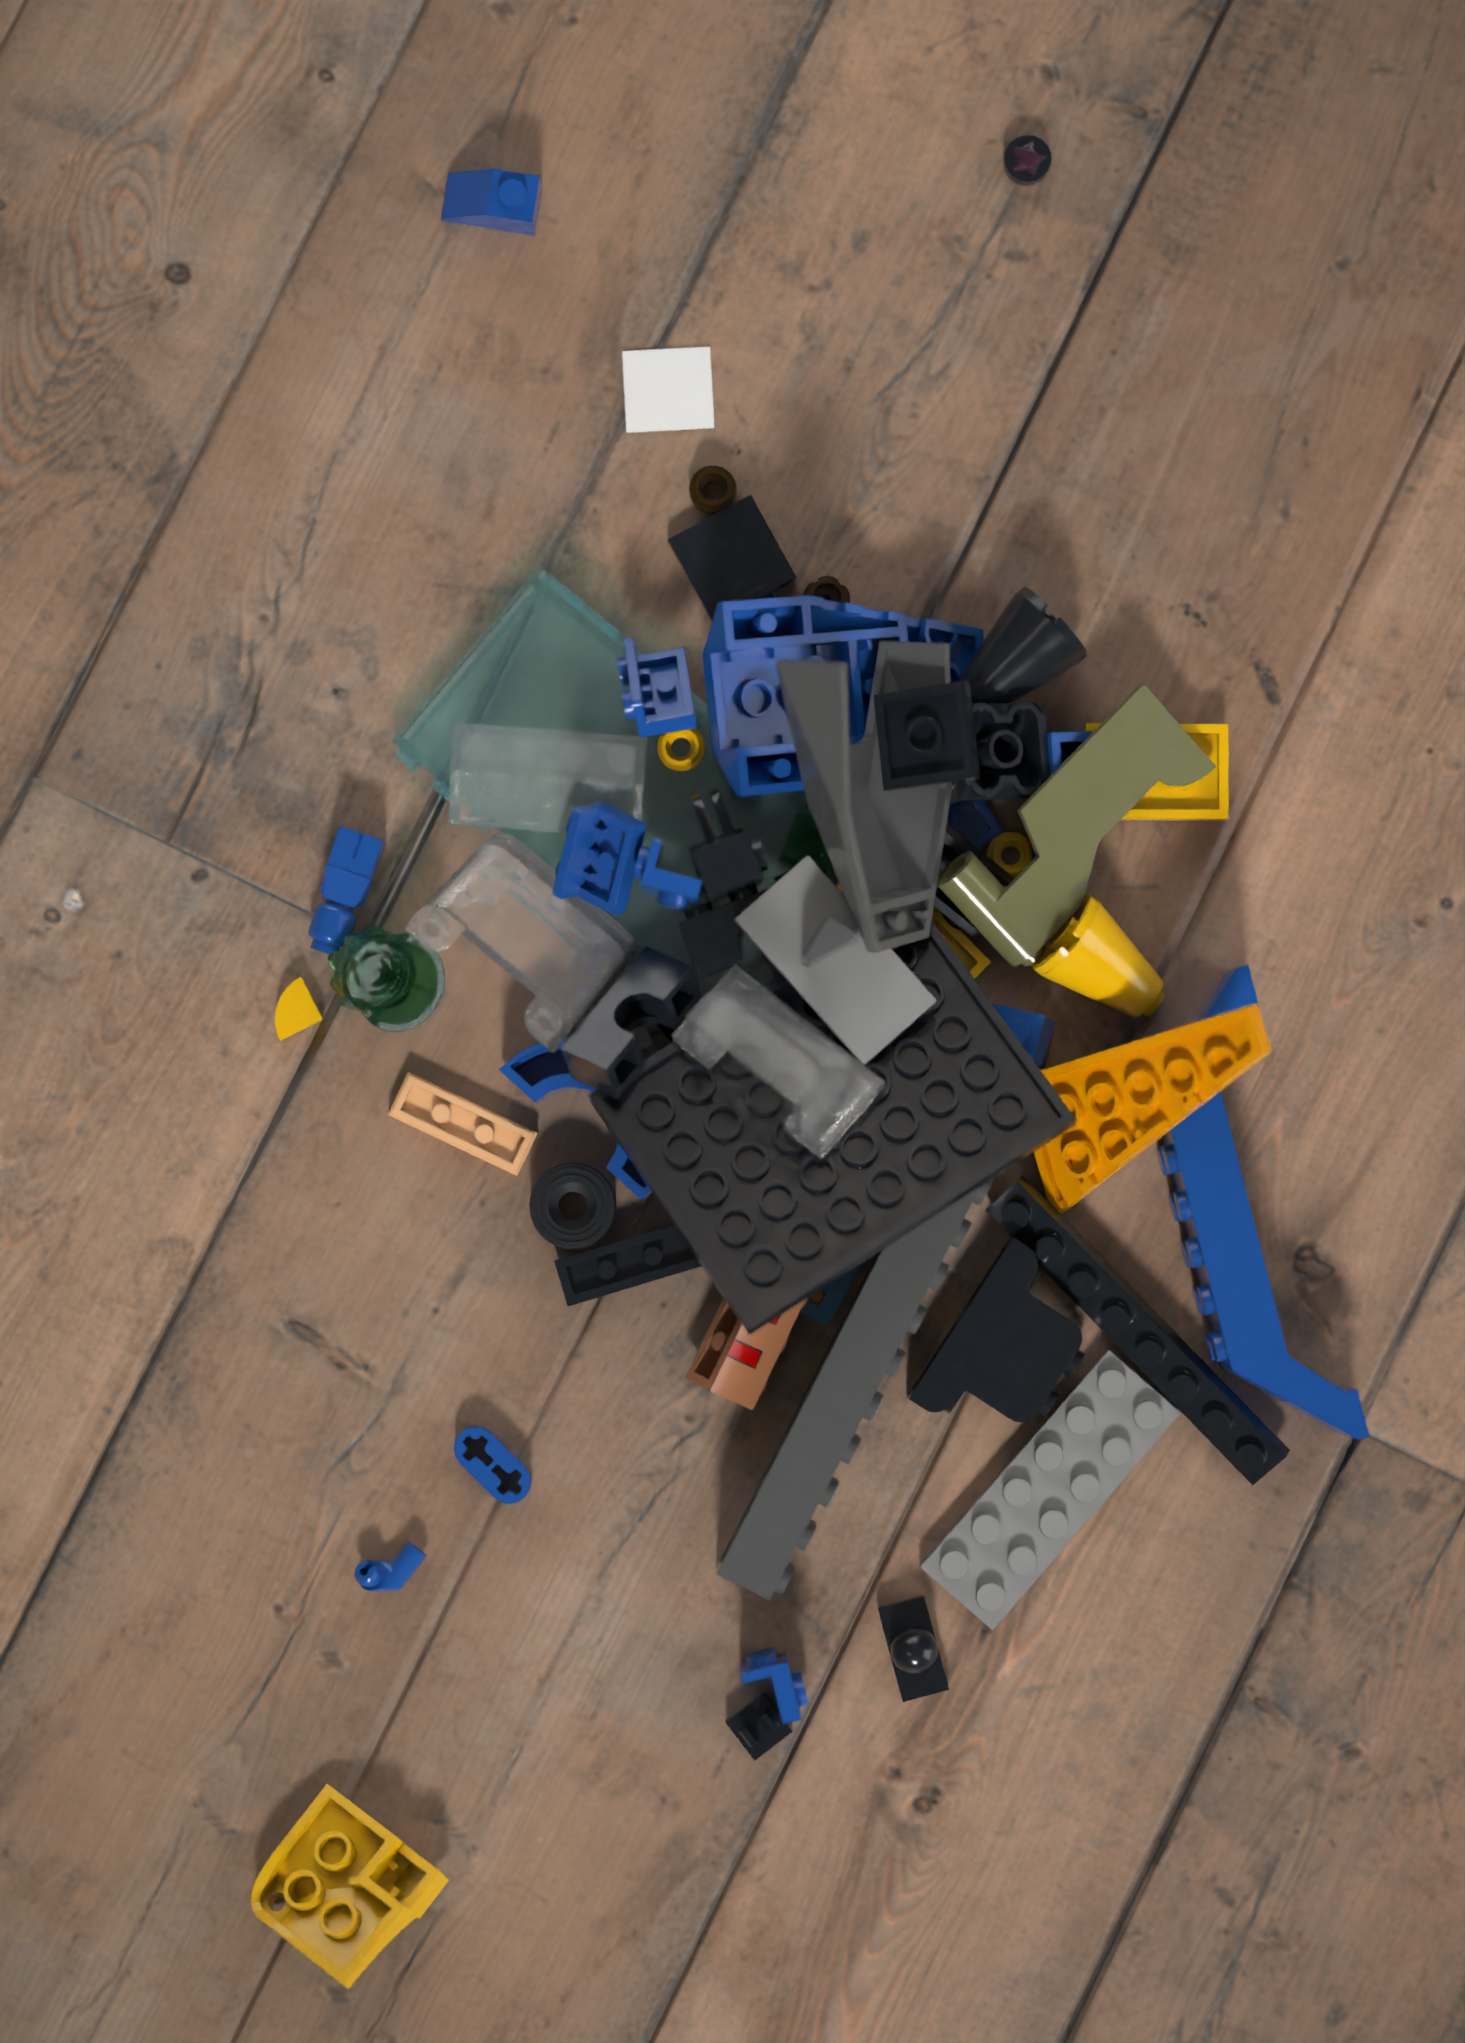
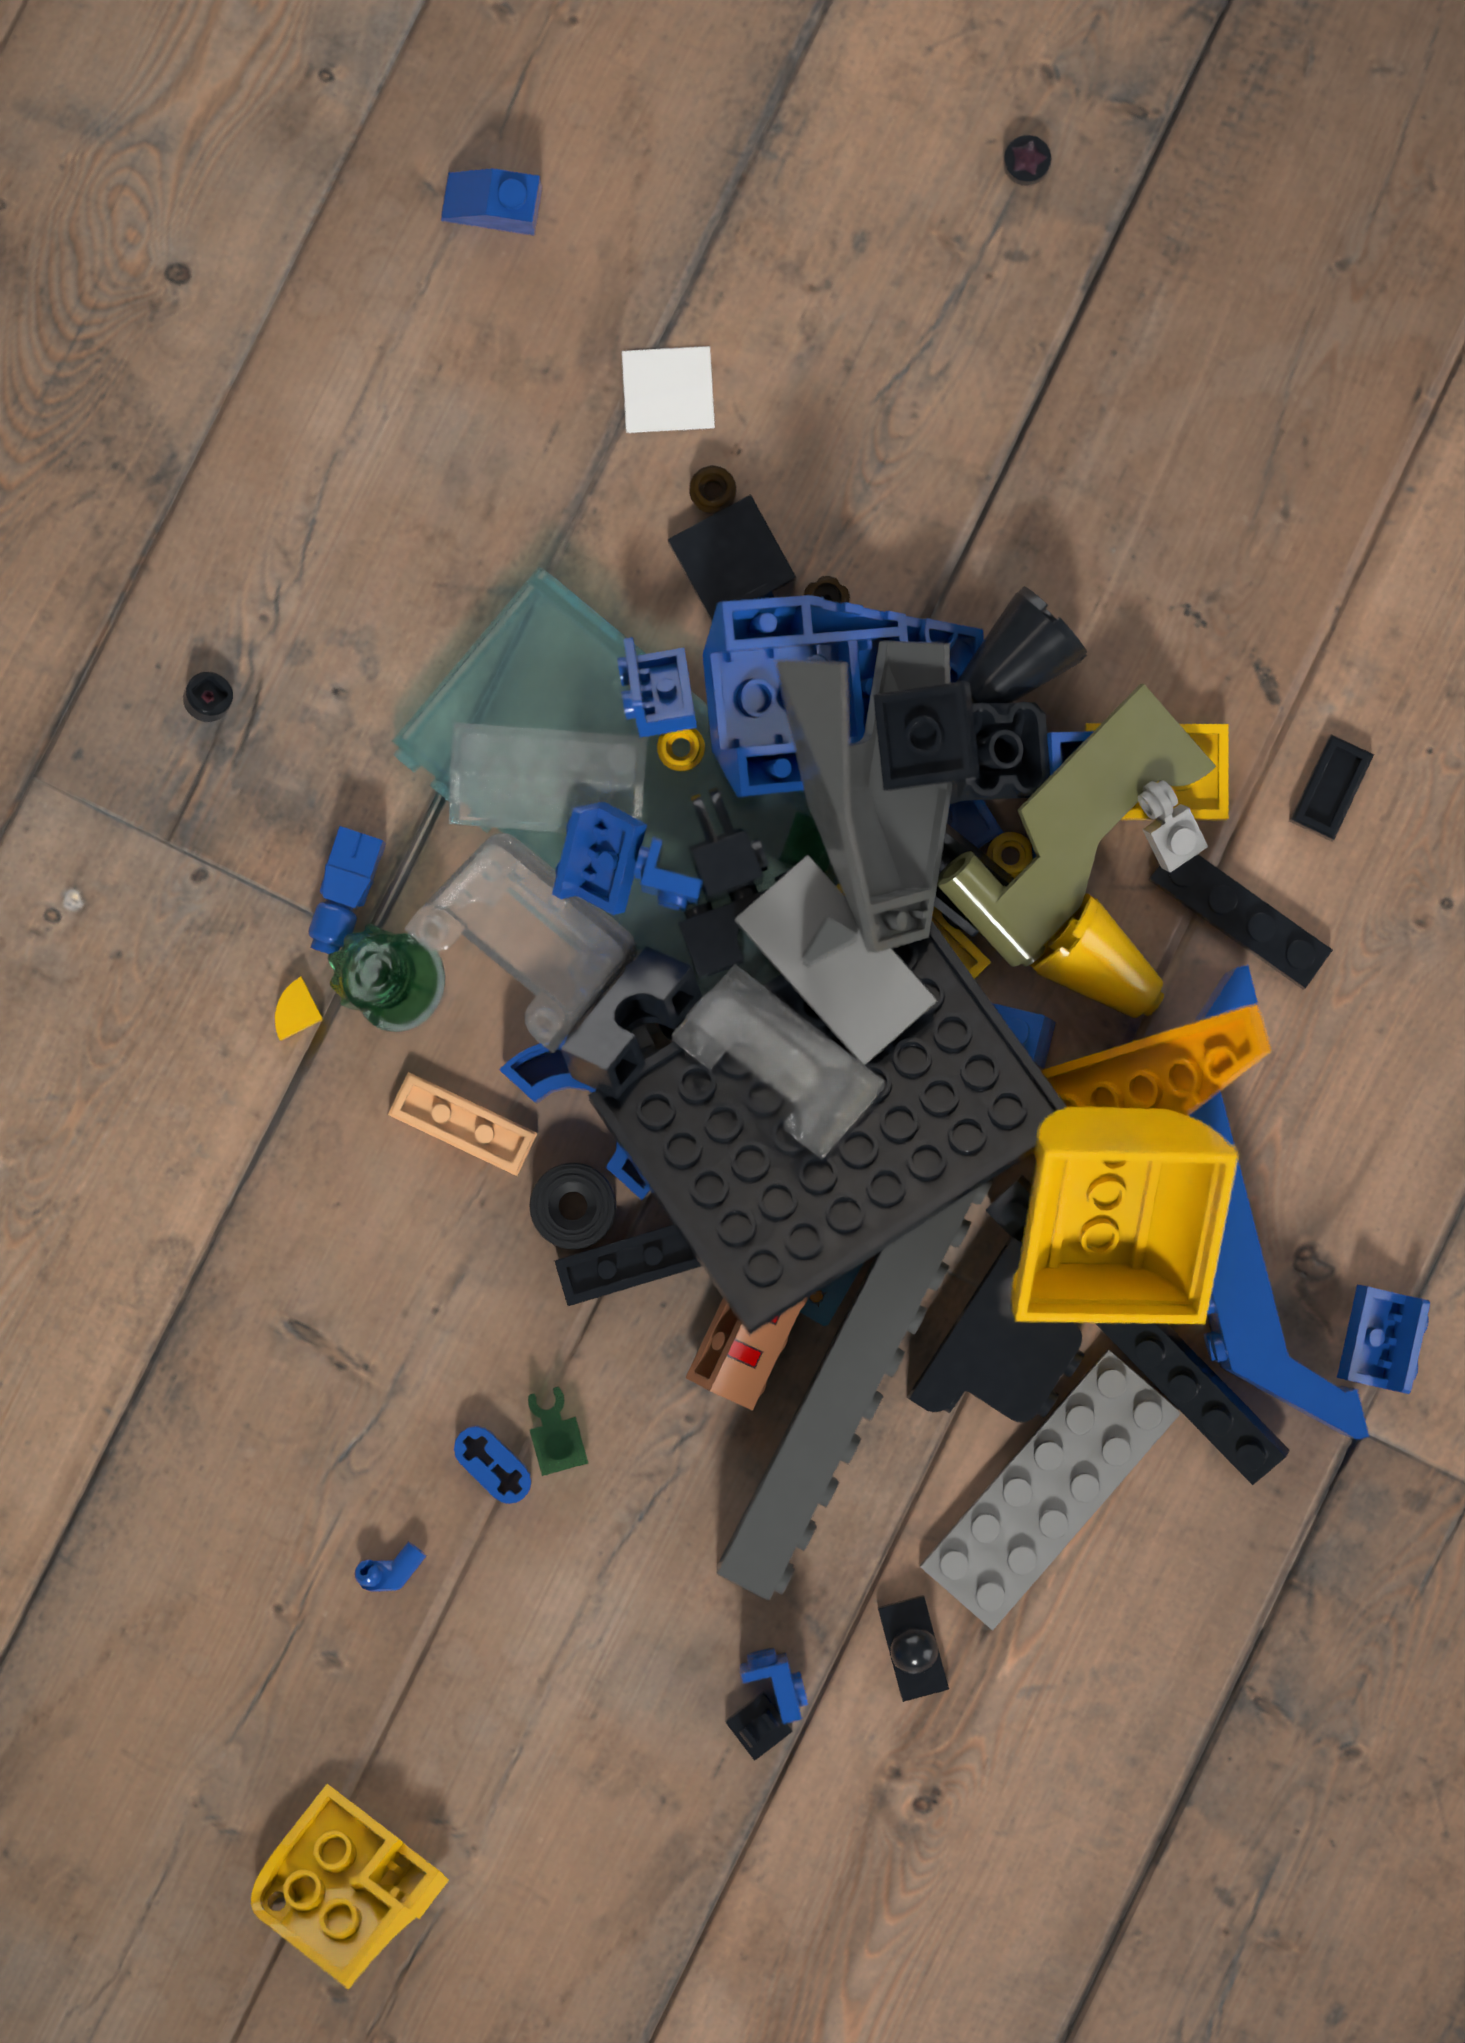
(207, 696): none -> black tile
(557, 1441): none -> clear green plate
(1123, 1218): none -> yellow container
(1175, 833): none -> light grey plate
(1245, 918): none -> black plate
(1331, 787): none -> black tile
(1384, 1339): none -> blue bracket

